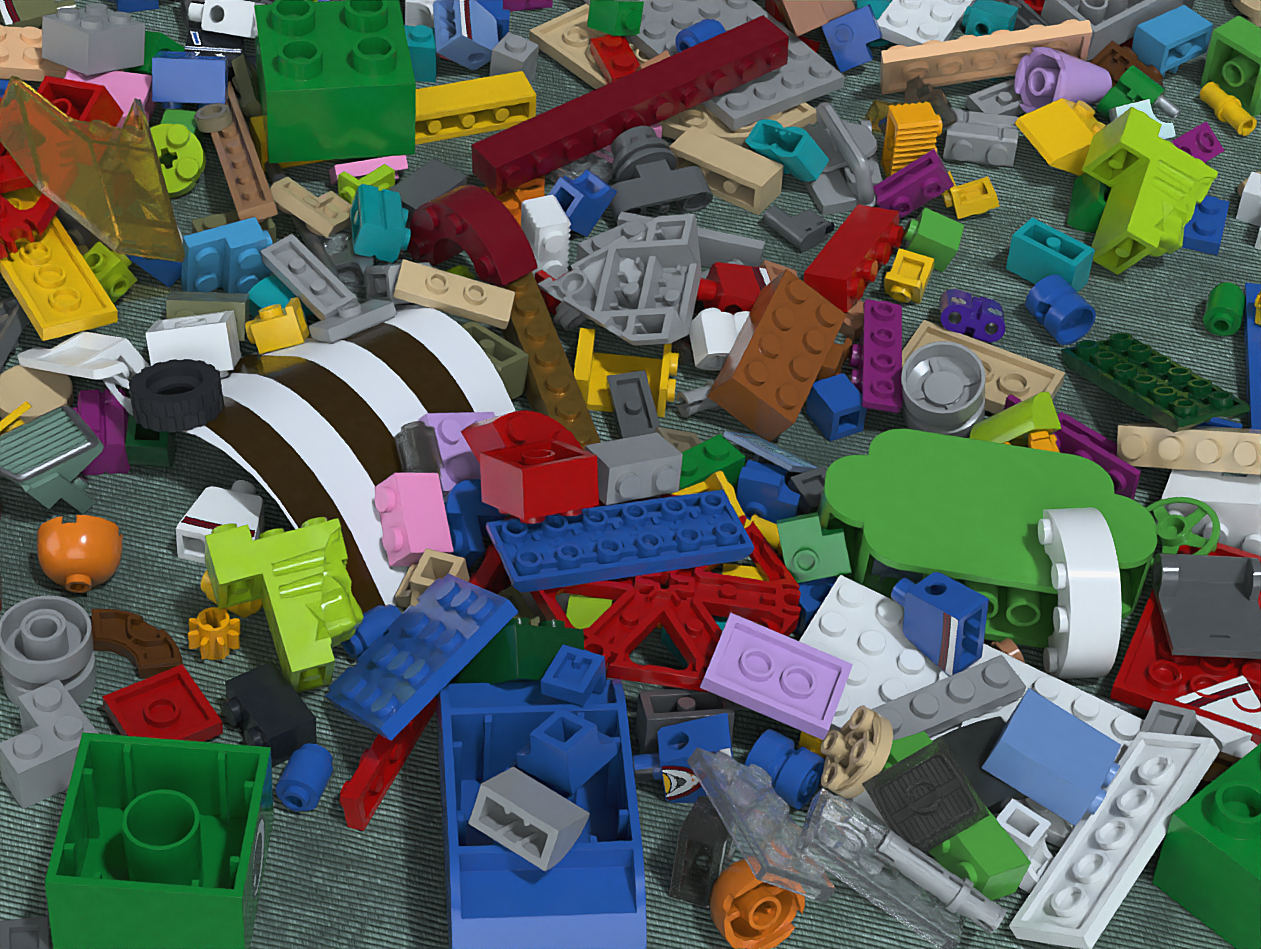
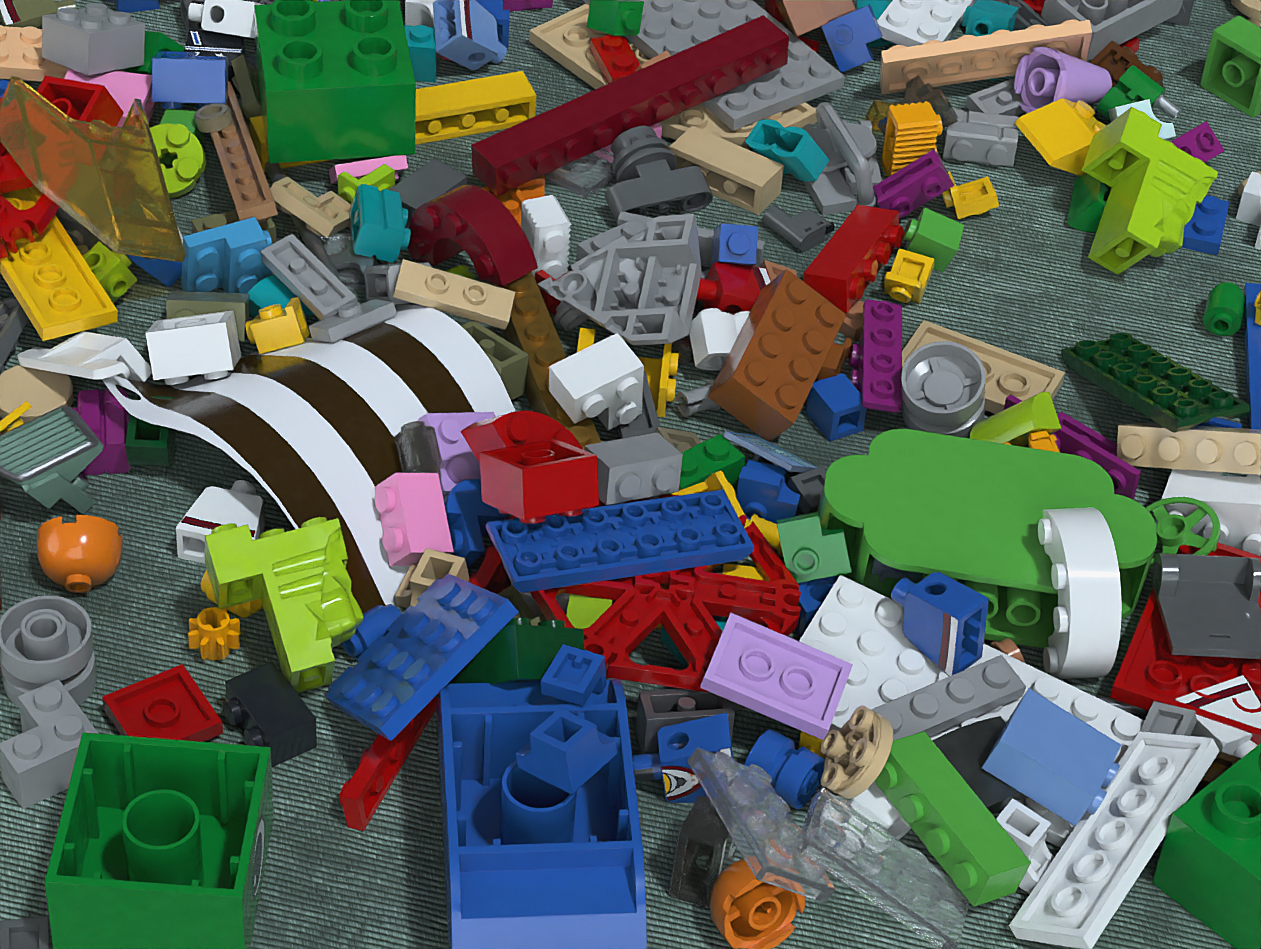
(138, 641): reddish brown tile -> none
(176, 395): black tyre -> none
(305, 777): blue brick -> none
(514, 55): light grey brick -> none
(528, 818): light grey brick -> none
(583, 200): blue brick -> none
(600, 383): none -> white brick
(698, 33): blue brick -> none
(735, 244): none -> blue brick
(926, 797): clear smoke tile -> none
(927, 873): light grey pin -> none
(972, 315): dark purple piece -> none
(1044, 251): teal brick -> none
(1060, 309): blue wheel -> none
(1172, 39): dark azure brick -> none
(1228, 108): yellow pin -> none

